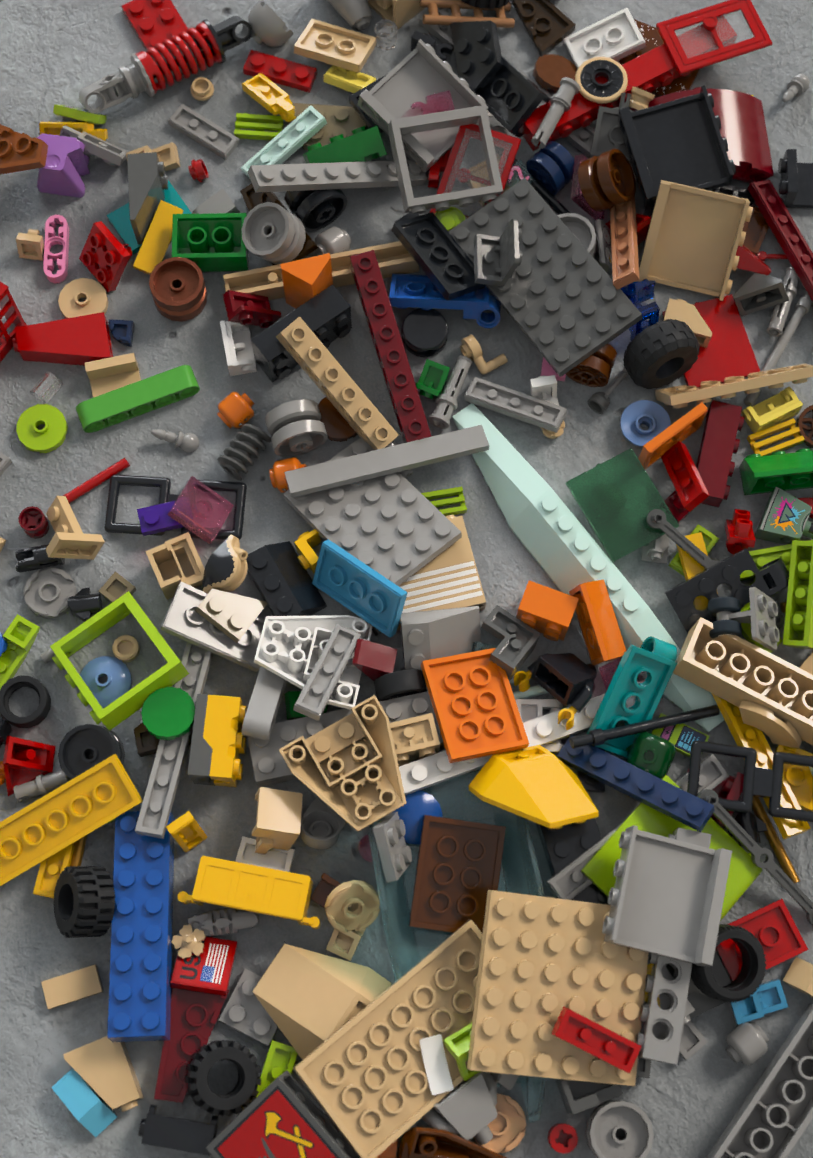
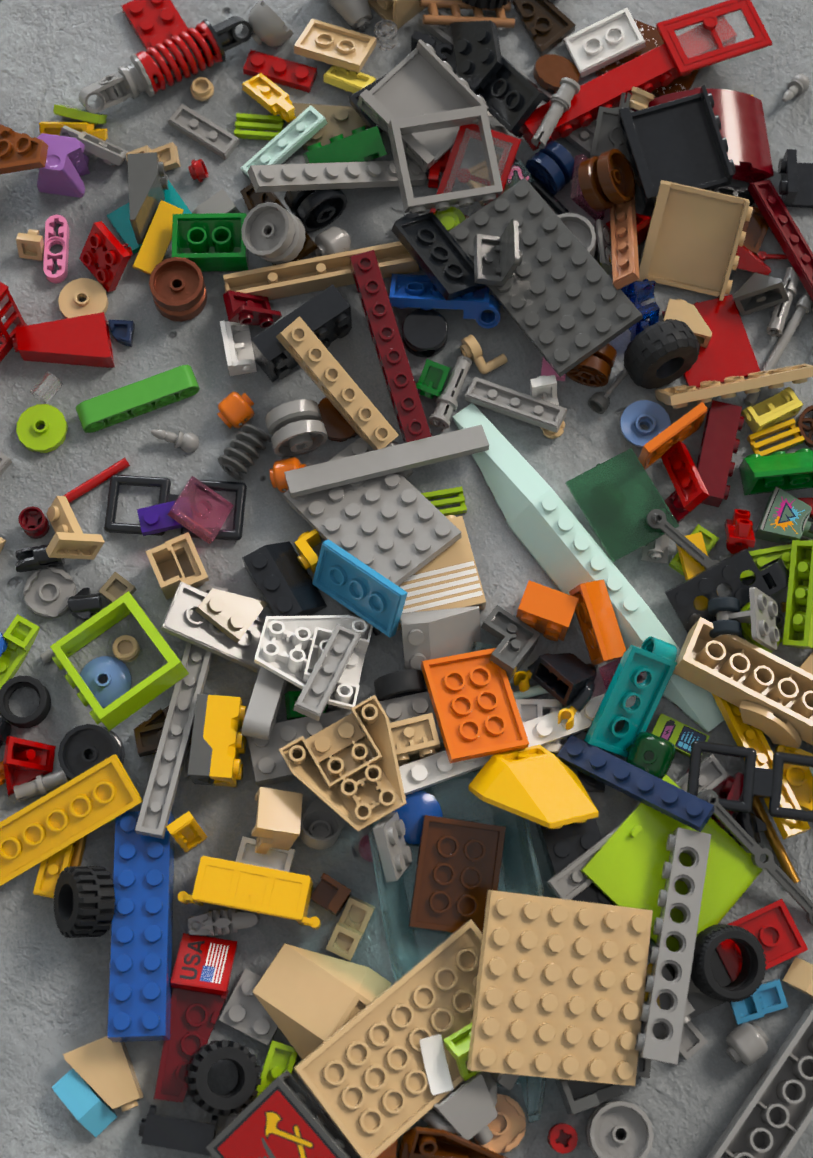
(72, 987): tan tile -> none
(112, 373): tan panel -> none
(168, 713): green tile -> none
(189, 942): tan plant -> none
(225, 567): hat -> none
(306, 278): orange slope -> none
(352, 917): tan plate -> none
(374, 658): dark red slope -> none
(435, 103): clear pink plate -> none
(596, 1040): red plate -> none
(599, 736): black bar -> none
(605, 67): black wheel -> none
(667, 897): light grey panel -> none

